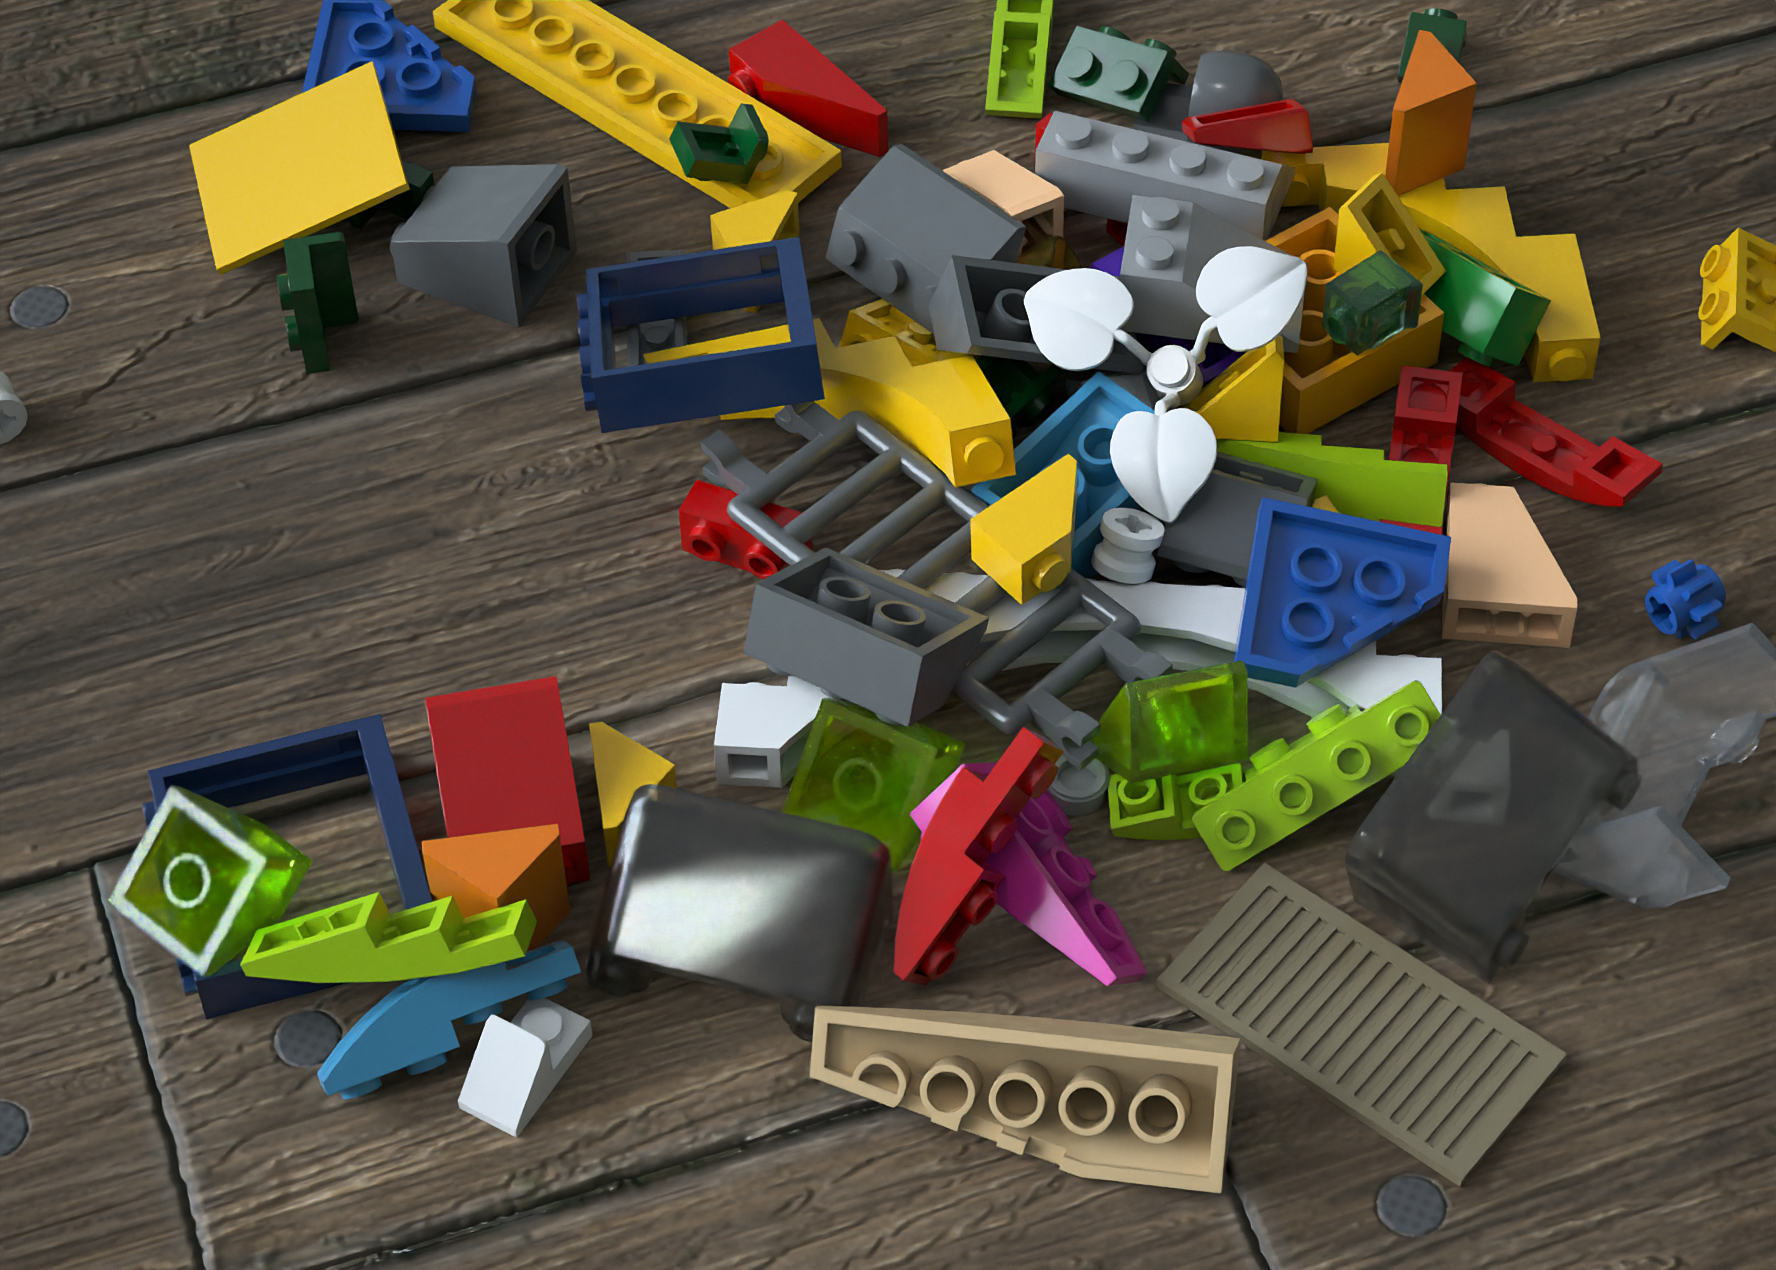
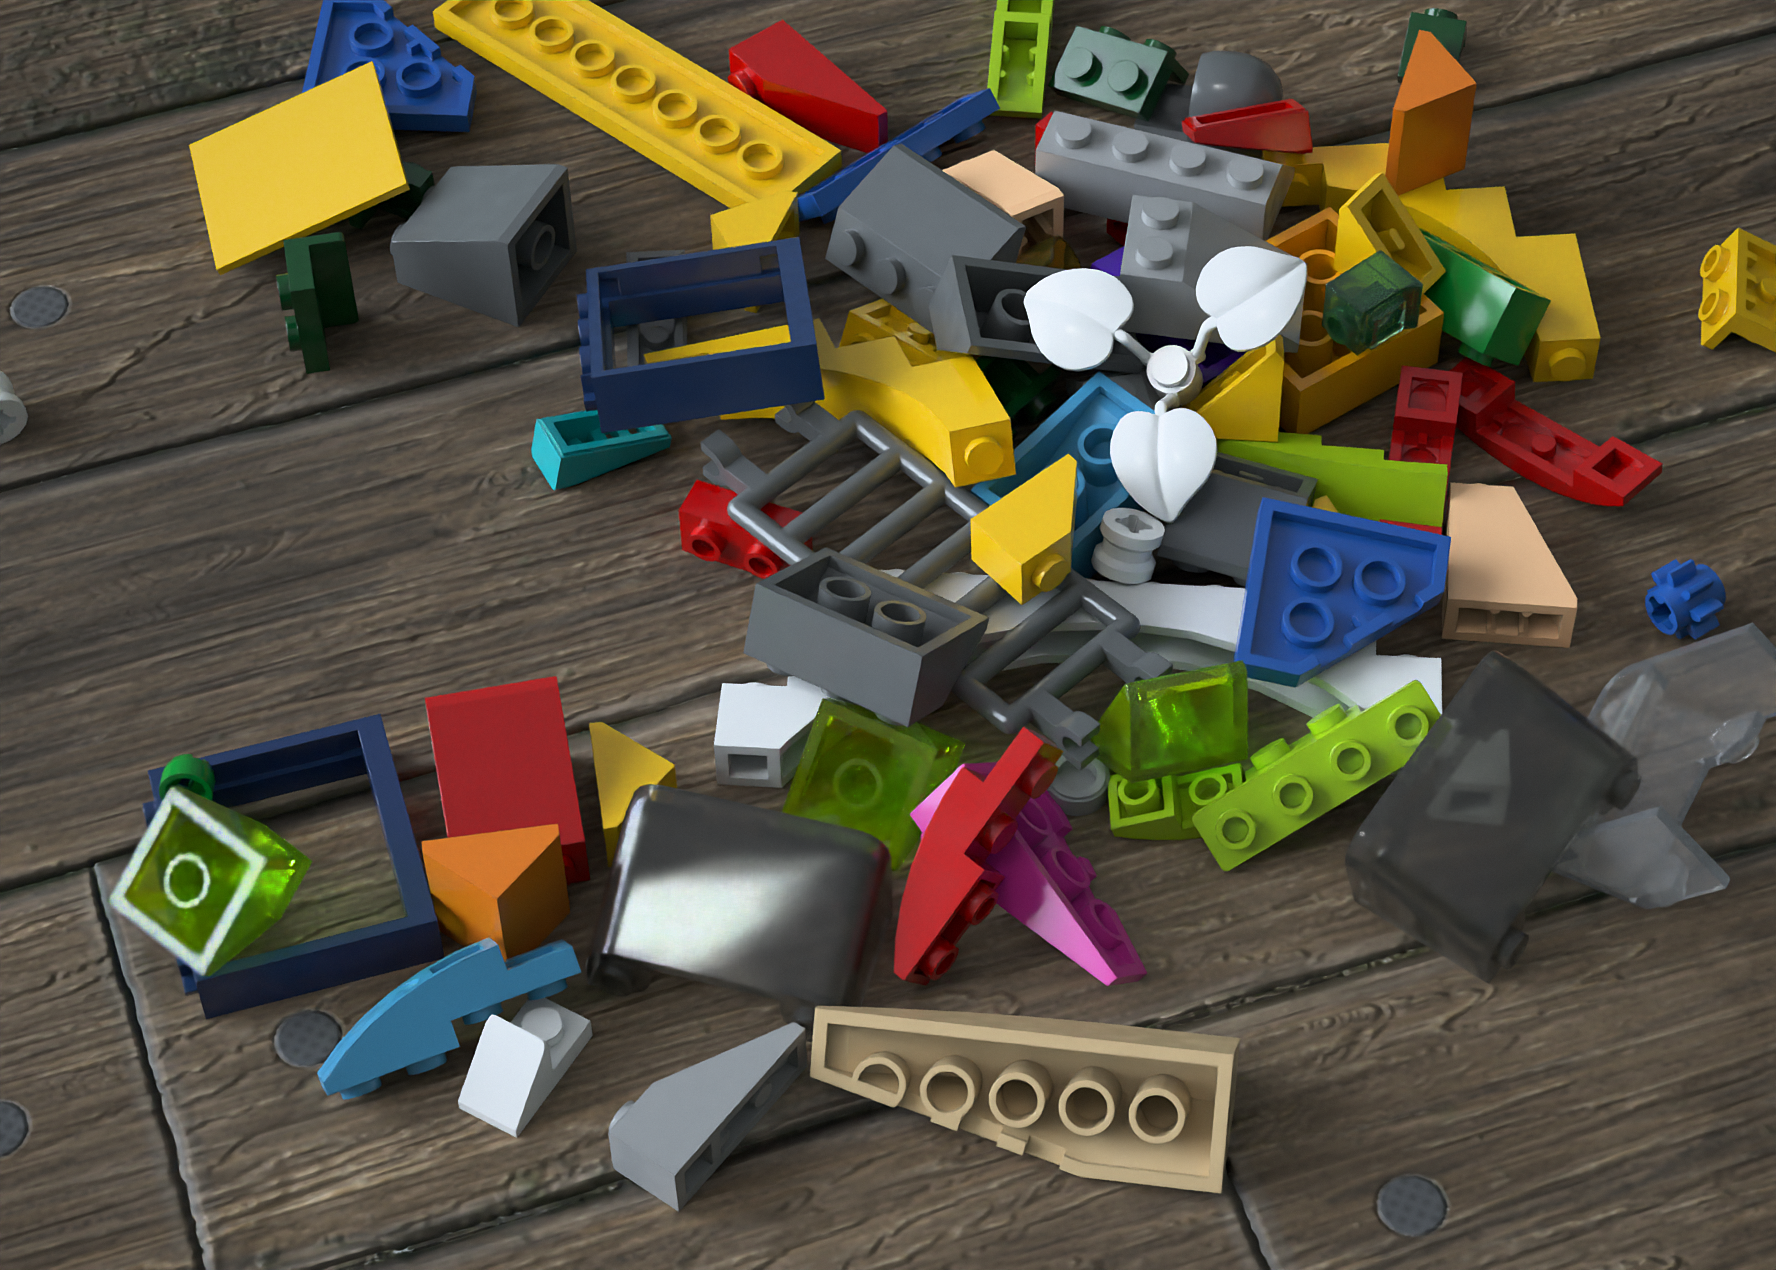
(187, 767): none -> green hinge
(371, 945): lime slope -> none
(574, 449): none -> teal slope
(701, 1114): none -> light grey slope
(719, 151): dark green bracket -> none
(956, 121): none -> blue plate
(1362, 1023): dark tan window -> none

